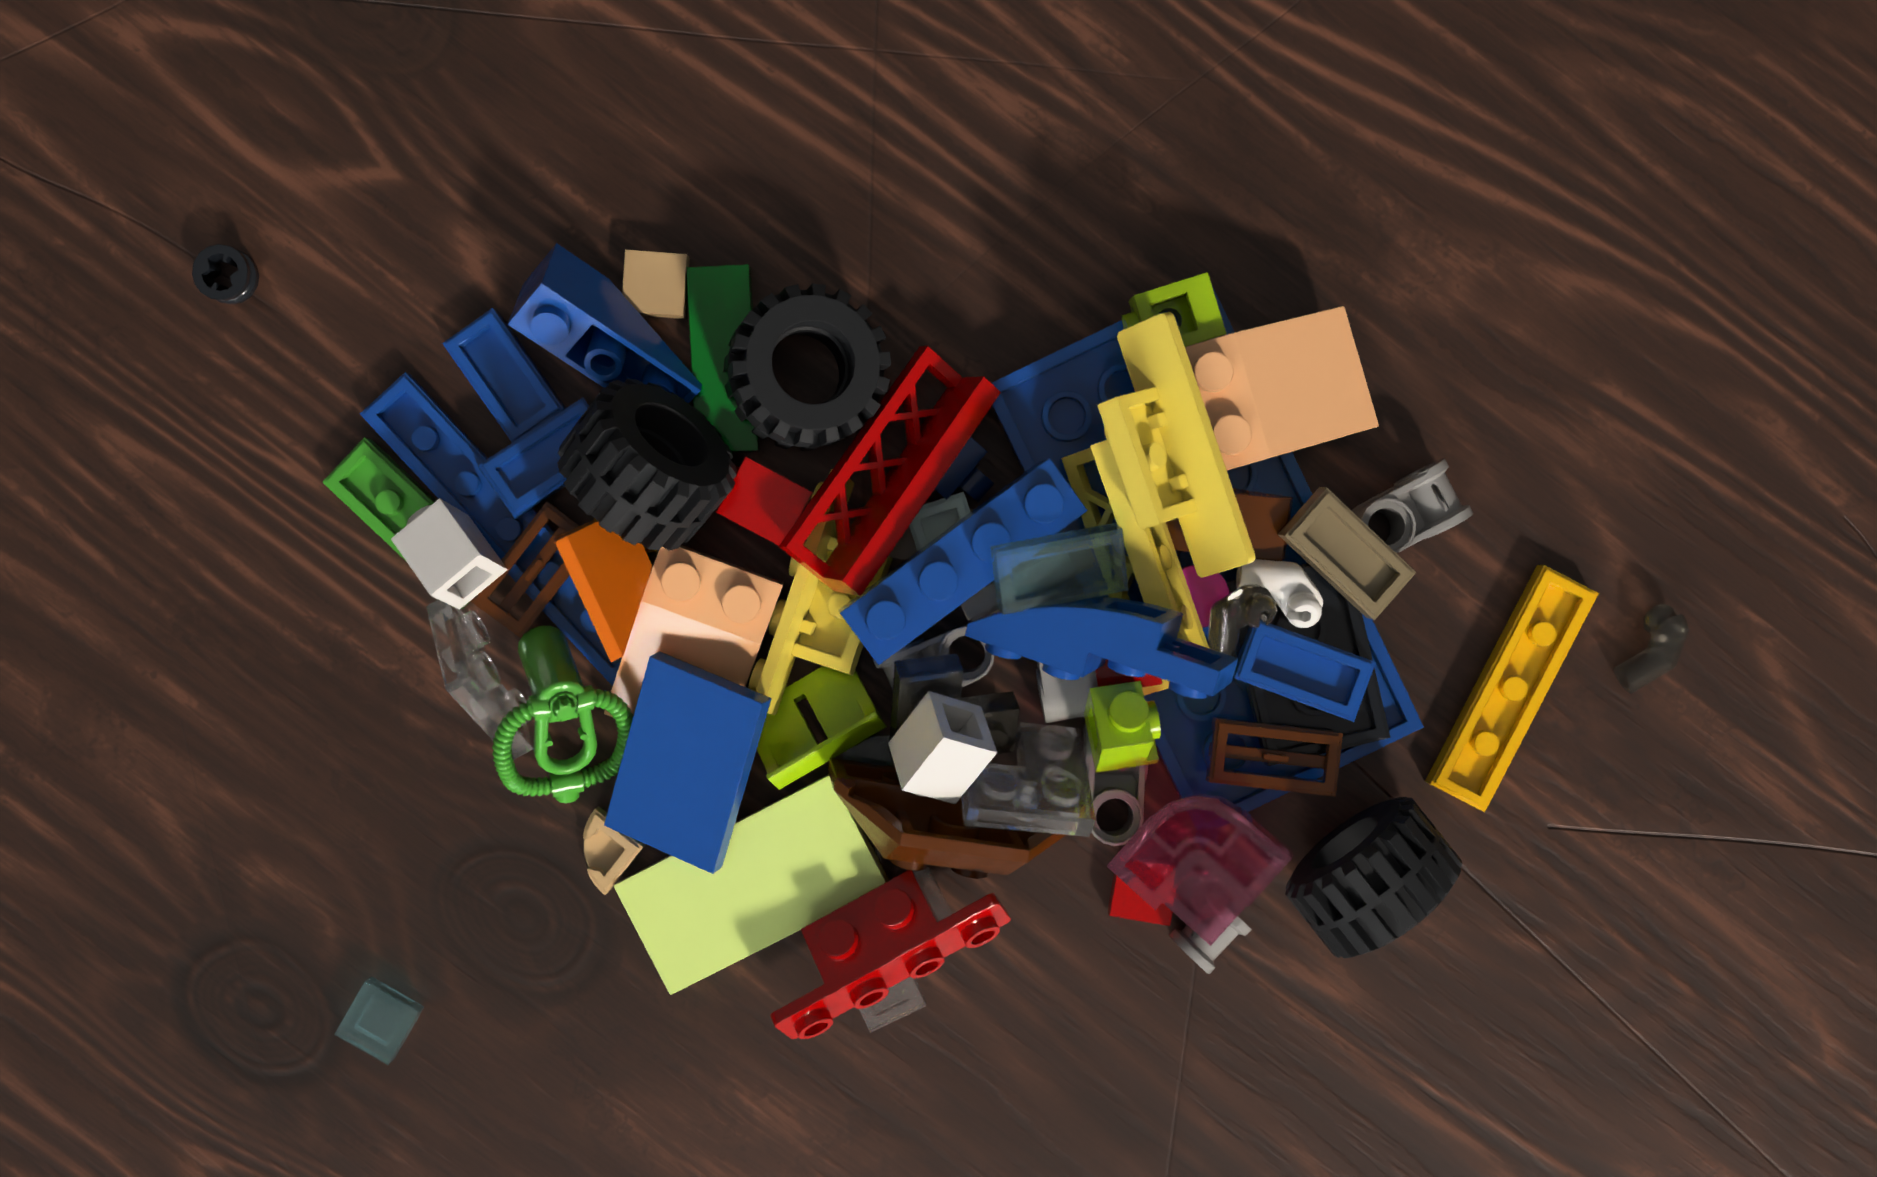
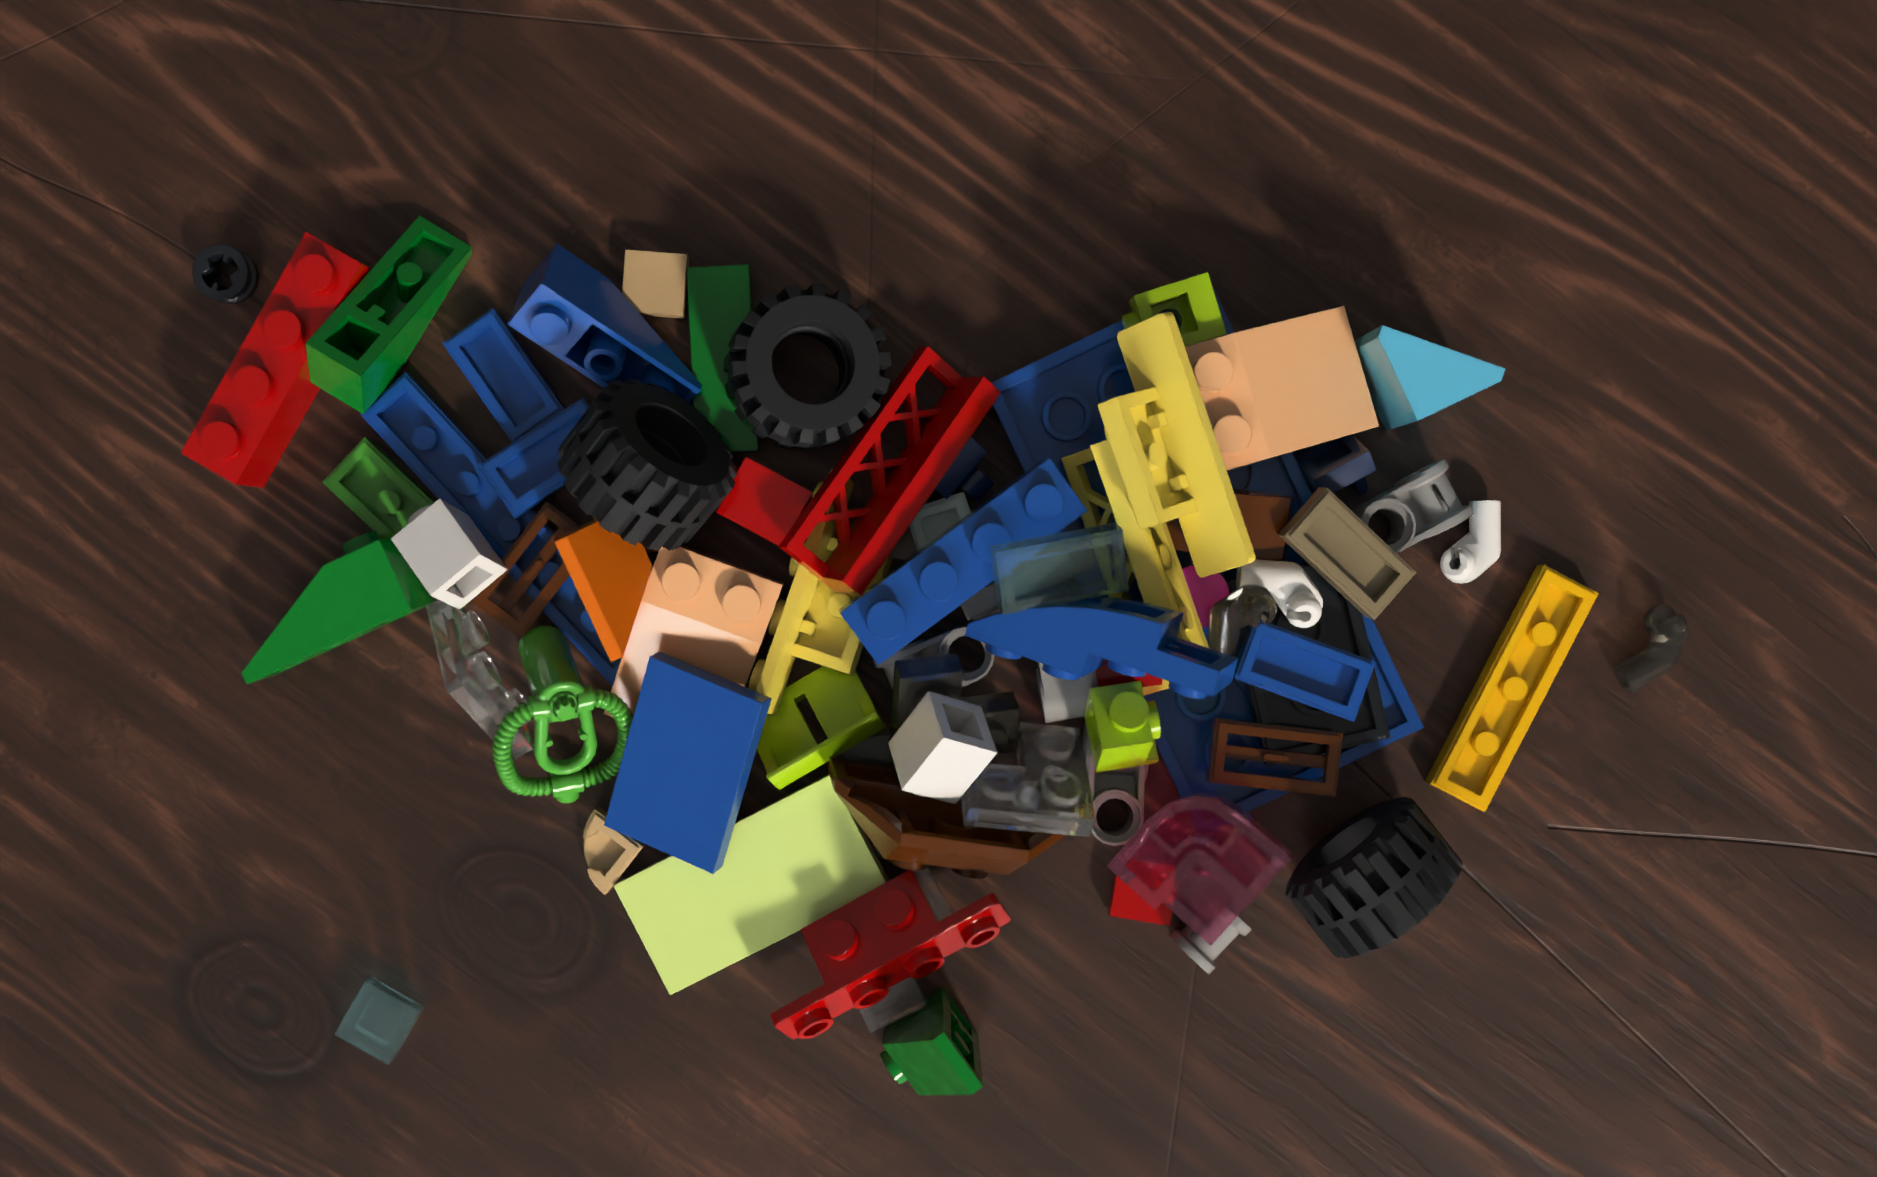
(269, 377): none -> red brick
(342, 603): none -> green slope
(385, 315): none -> green slope
(934, 1049): none -> green slope
(1336, 464): none -> dark blue tile
(1417, 377): none -> medium azure slope
(1478, 548): none -> white arm

